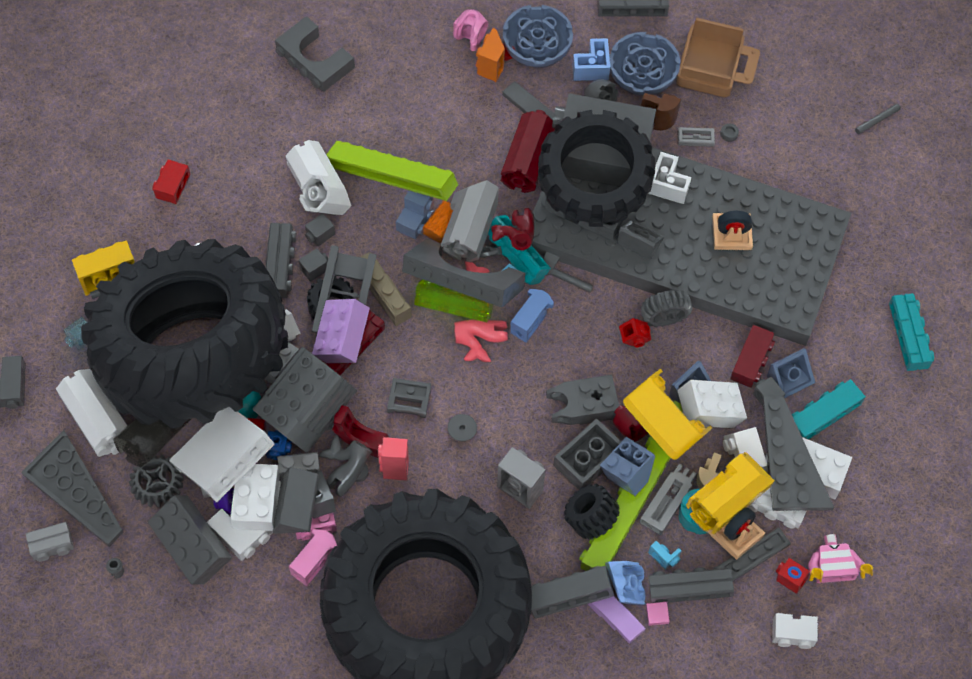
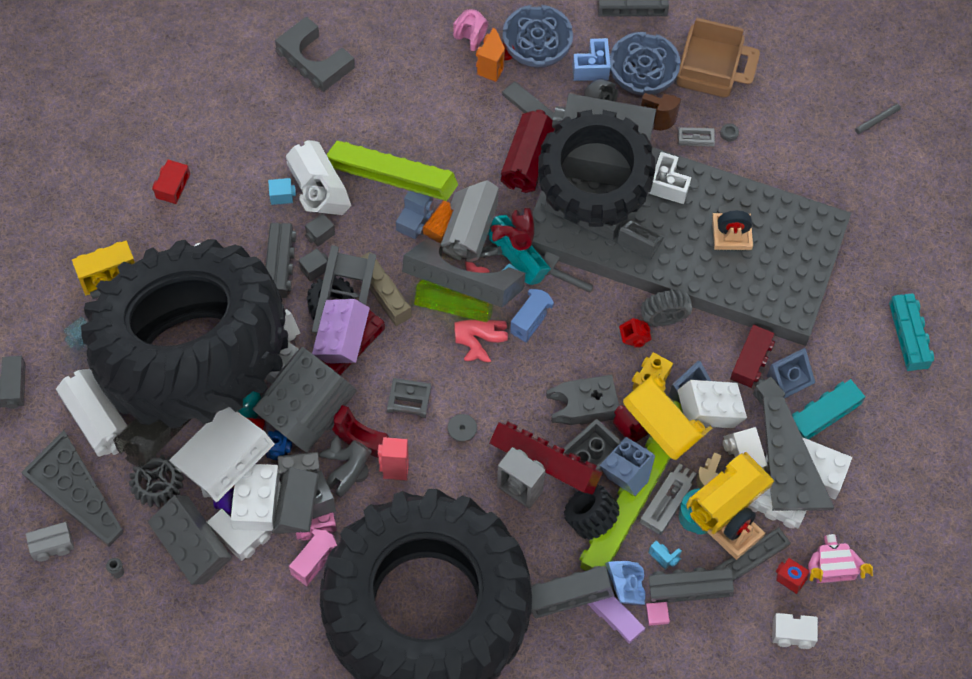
(281, 191): none -> medium azure brick
(555, 462): none -> dark red brick
(650, 366): none -> yellow brick

